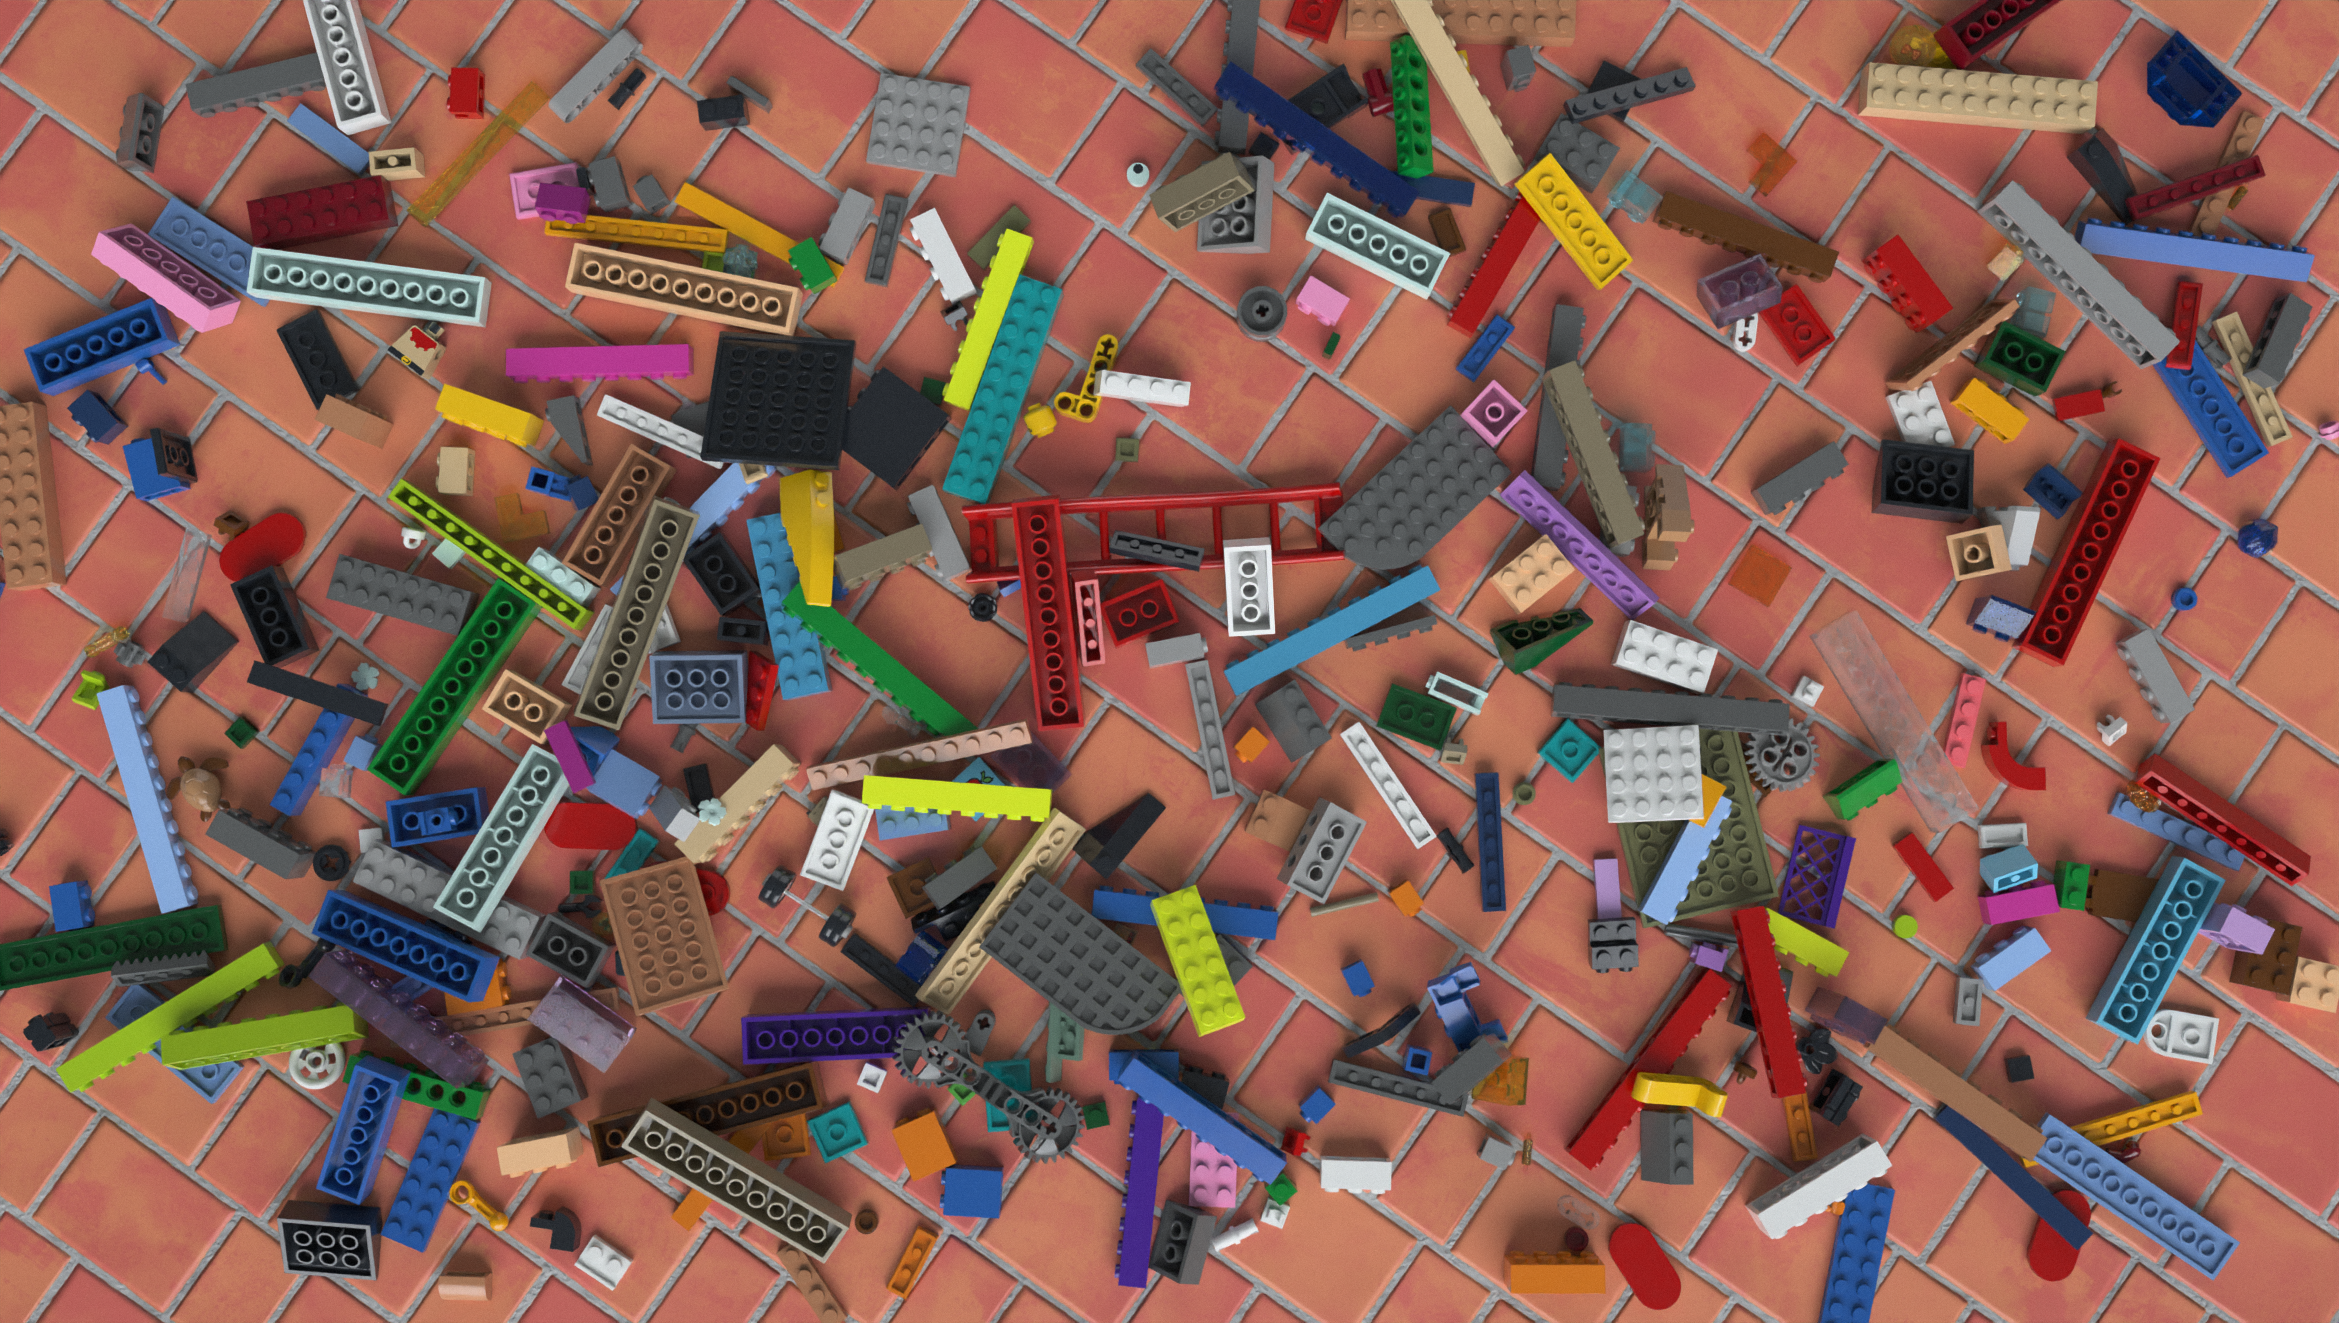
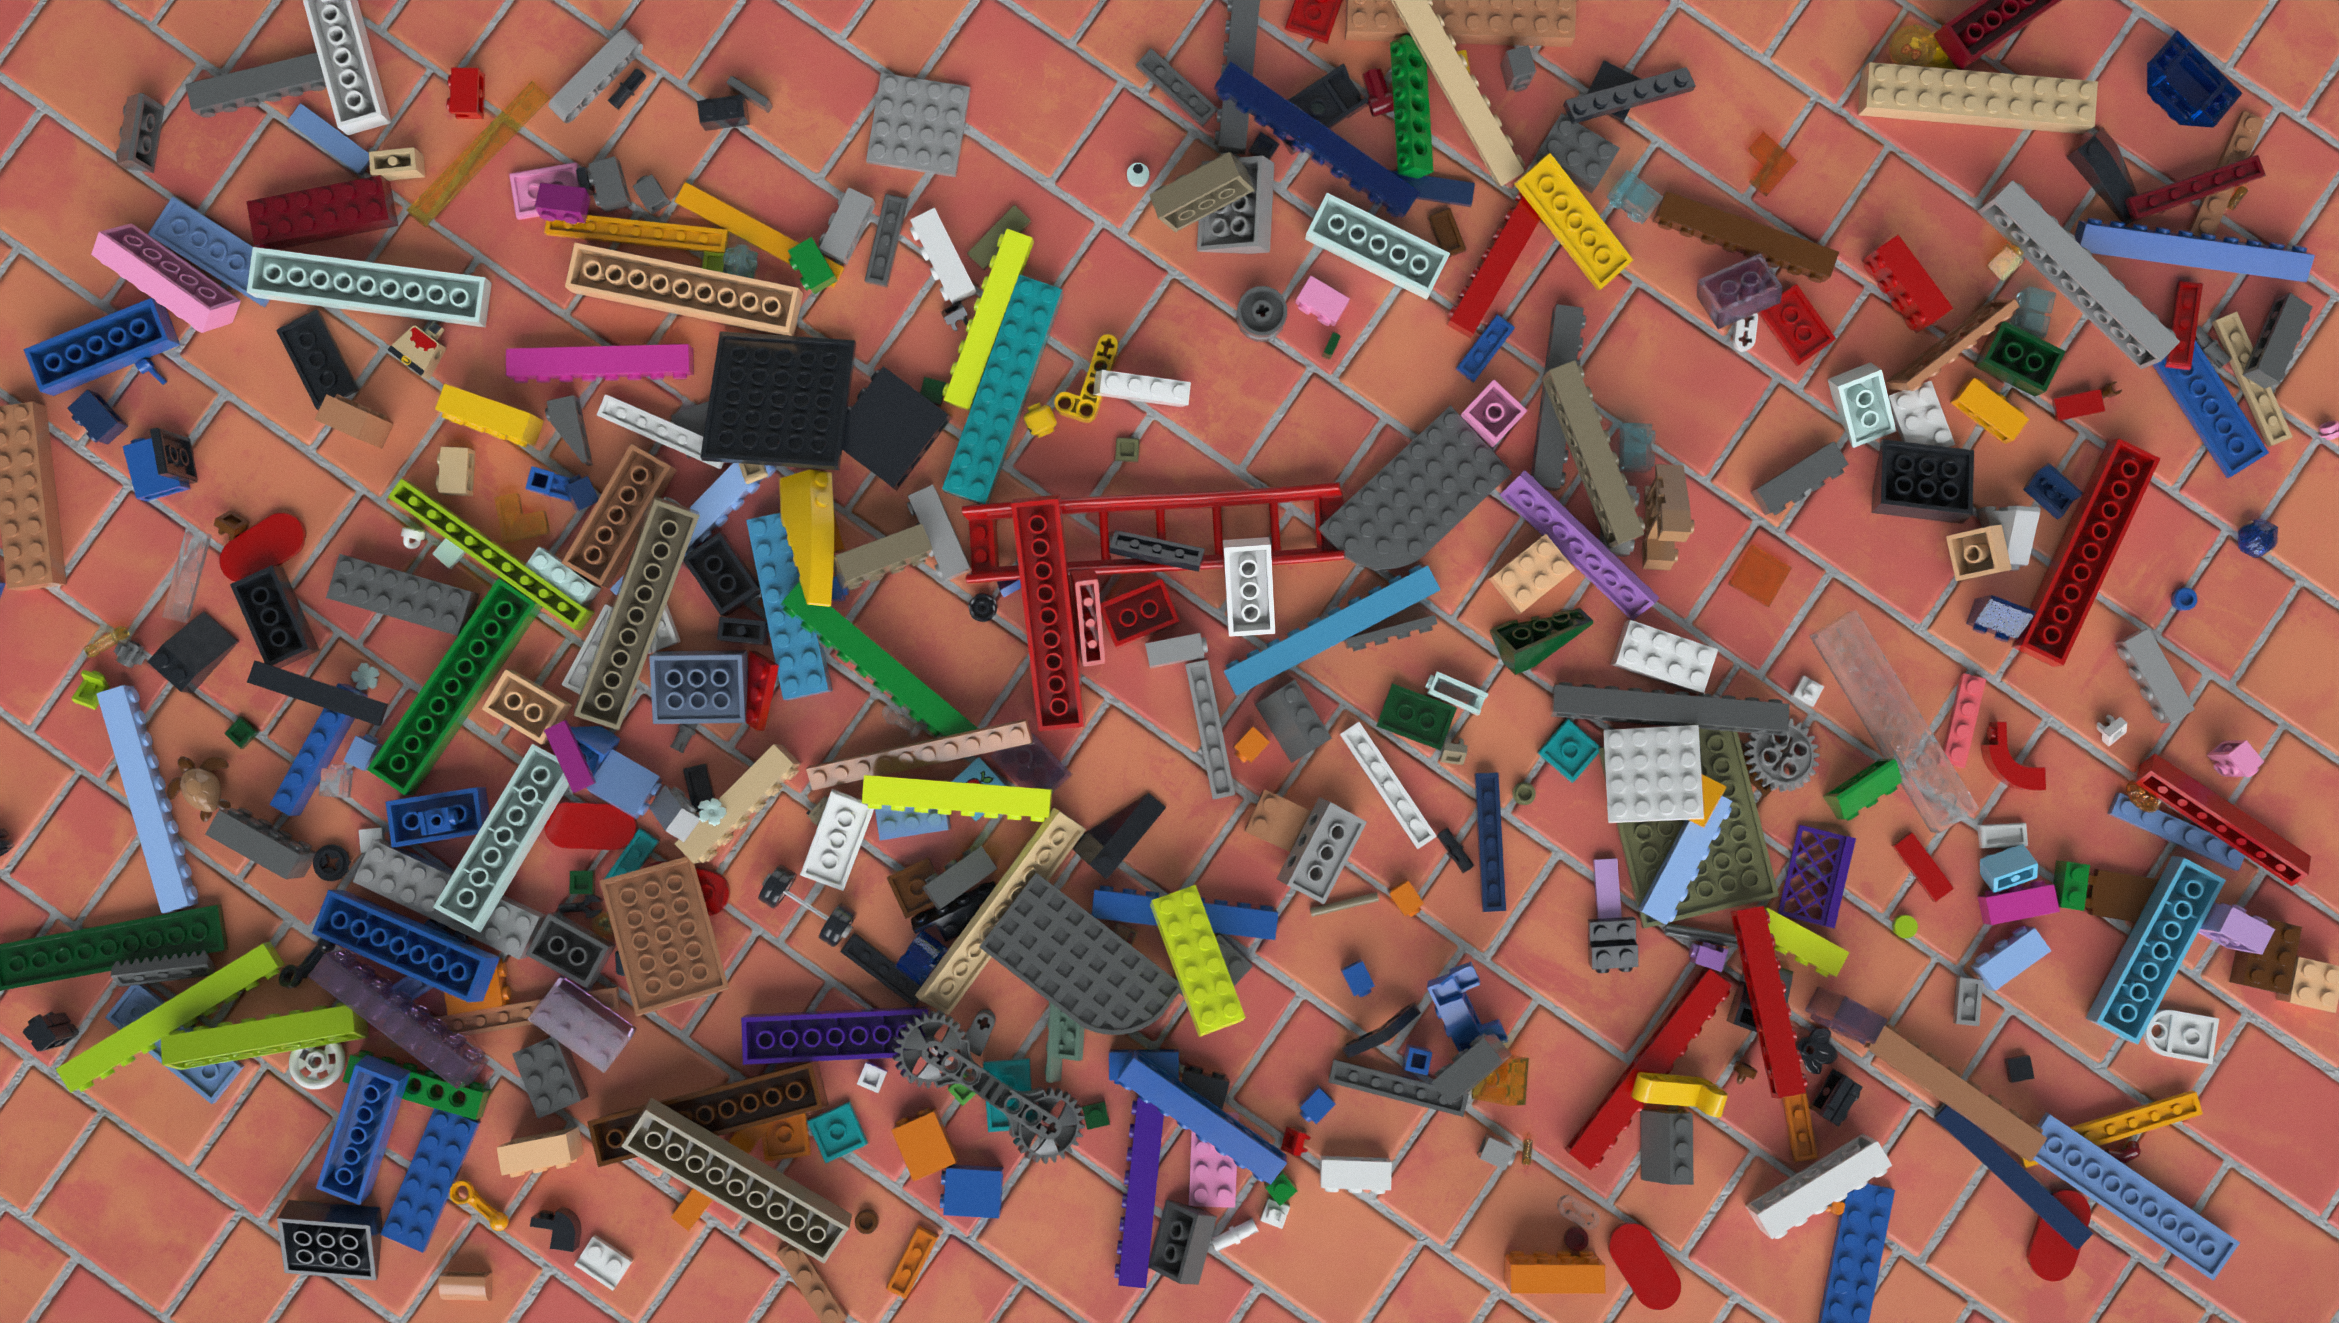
(72, 905): blue brick -> none
(1862, 404): none -> light aqua slope
(2235, 759): none -> bright pink brick

